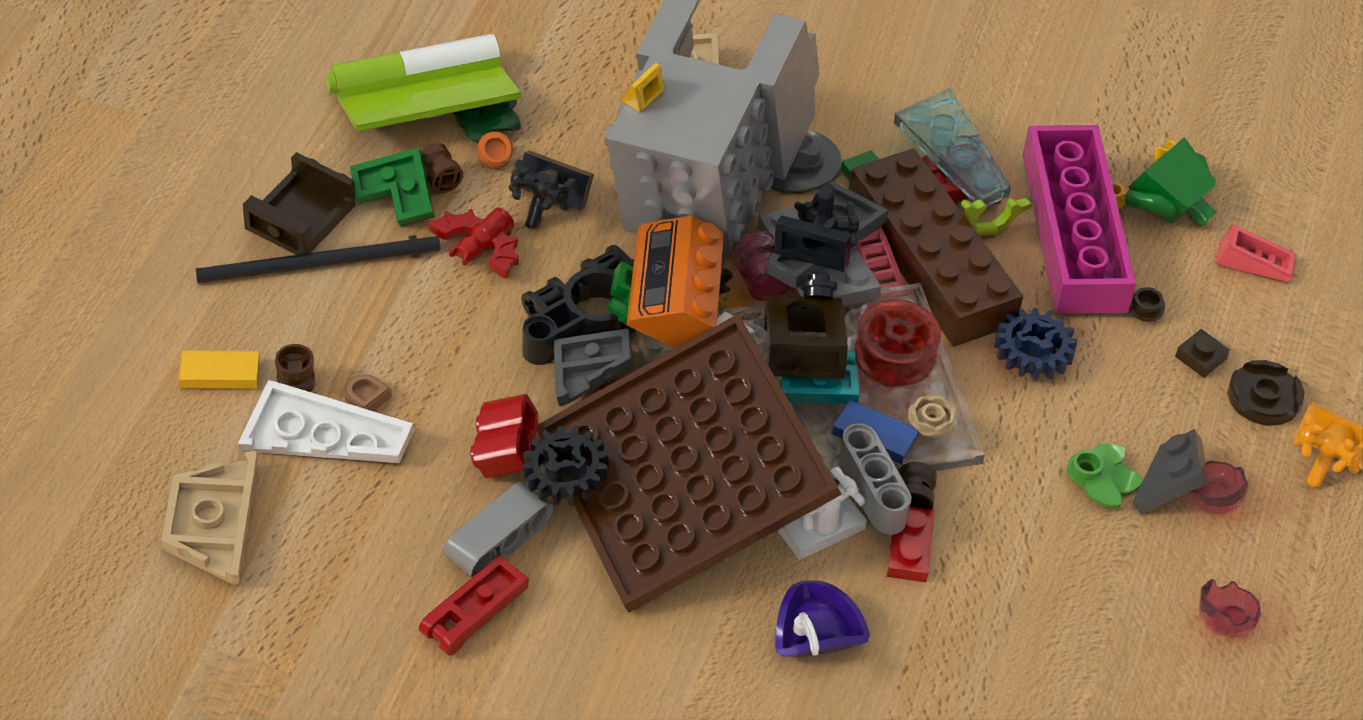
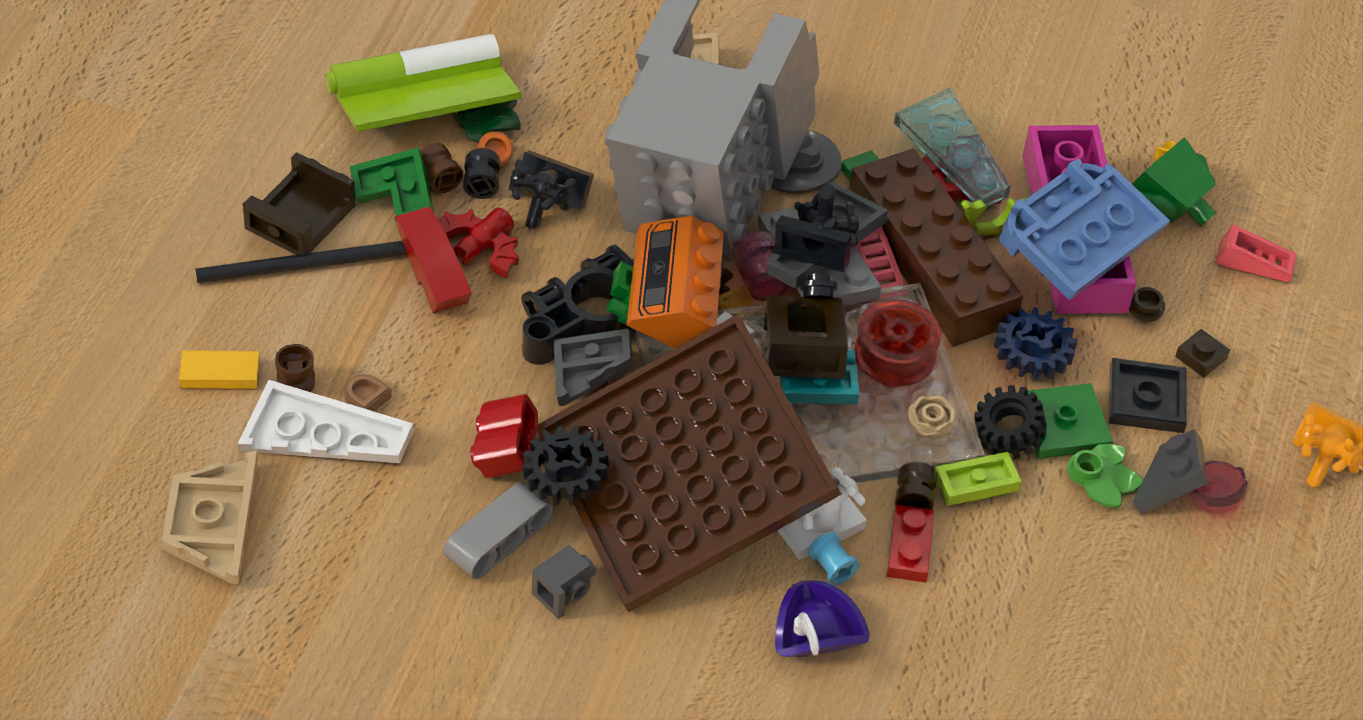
(433, 259): none -> red slope
(474, 604): red plate -> none
(481, 173): none -> black wheel
(562, 579): none -> dark grey brick
(645, 89): yellow slope -> none
(833, 558): none -> medium azure bush
(878, 480): light grey beam -> none
(895, 435): blue tile -> none
(977, 478): none -> lime plate
(1009, 404): none -> black tyre
(1071, 420): none -> green plate
(1081, 225): none -> medium blue plate
(1148, 395): none -> black tile
(1228, 609): clear pink hair -> none
(1265, 393): dark brown tile -> none

